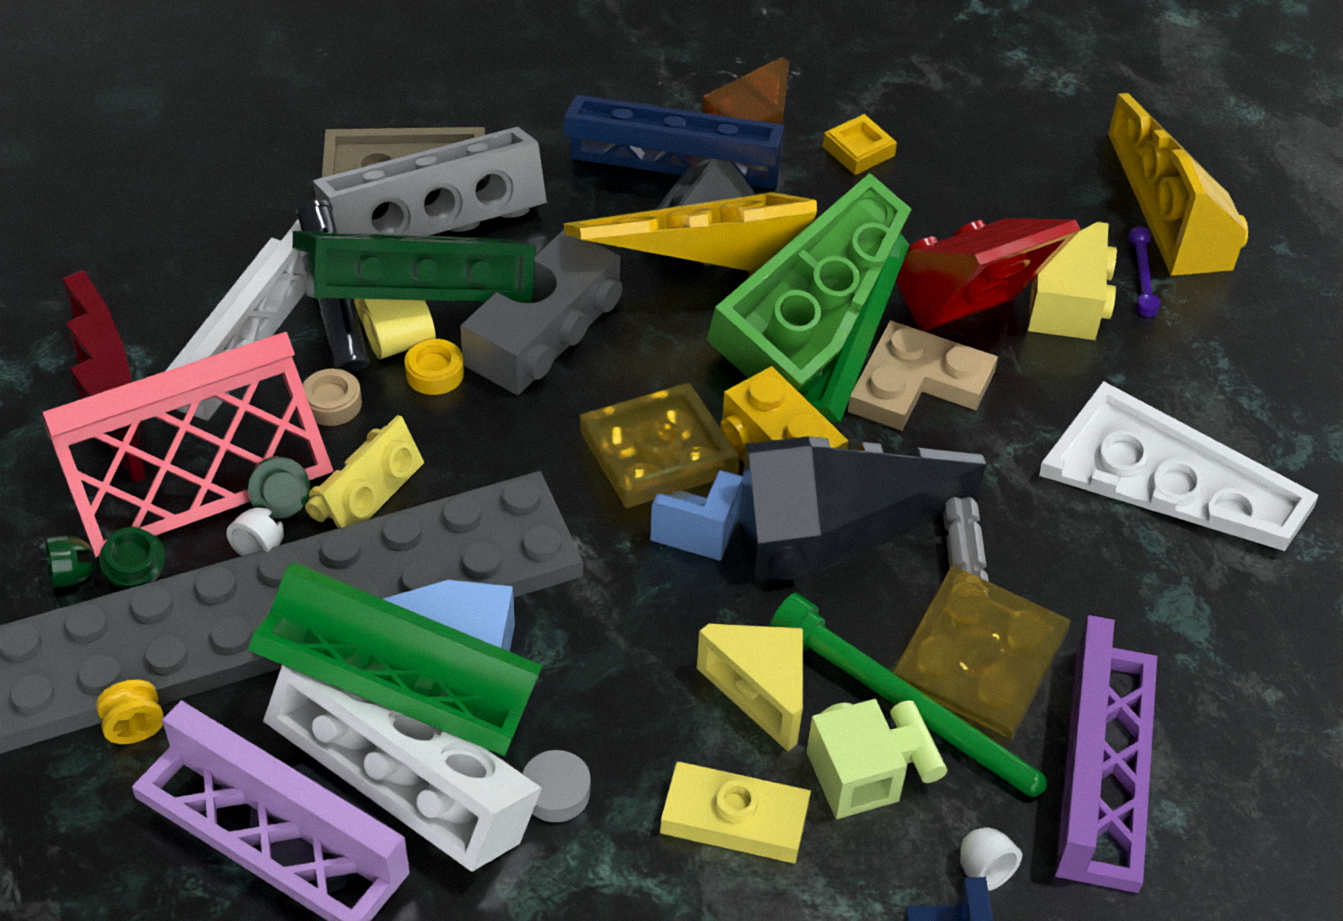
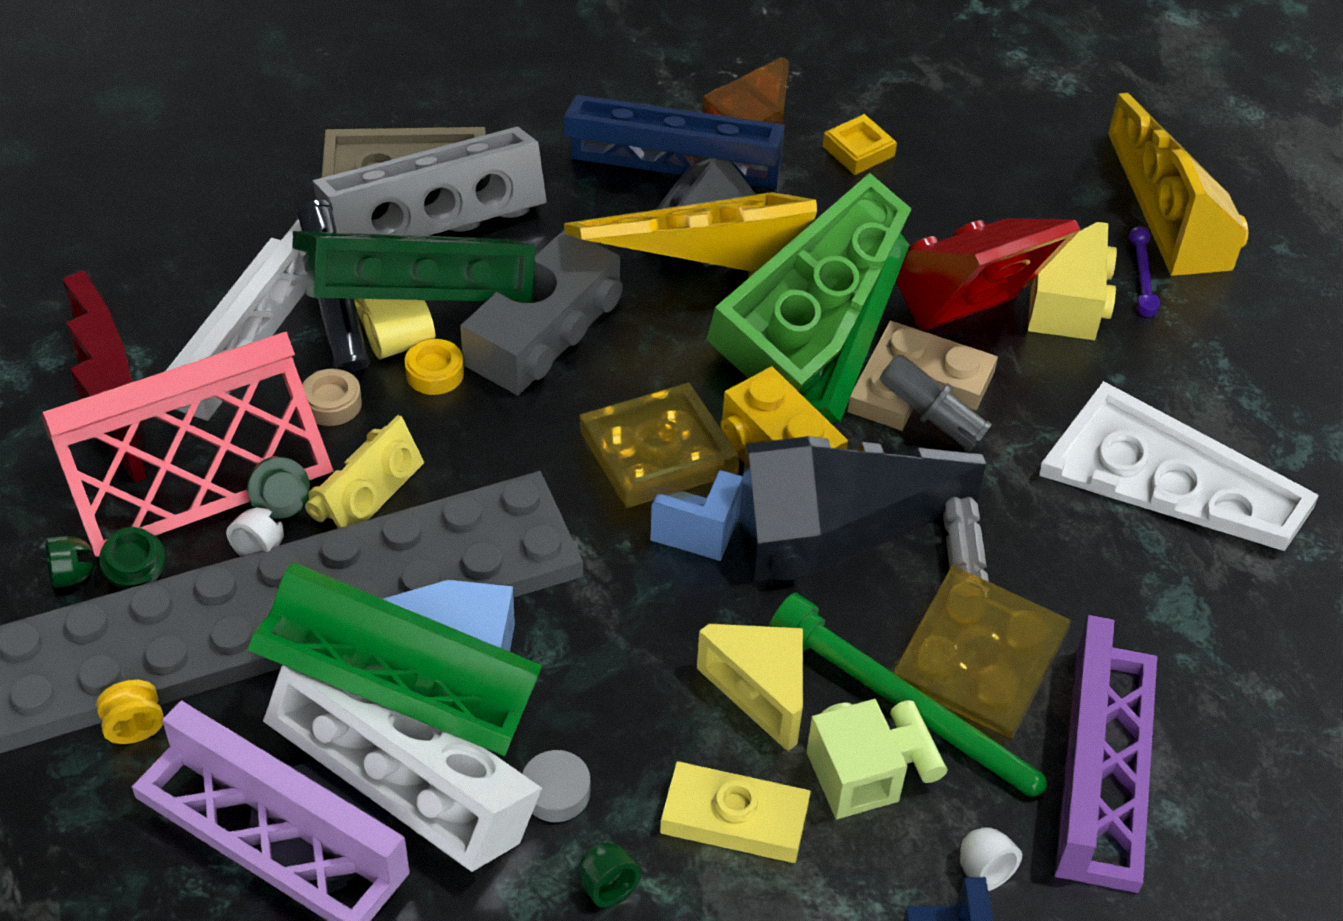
(608, 874): none -> dark green hinge
(934, 402): none -> dark grey axle

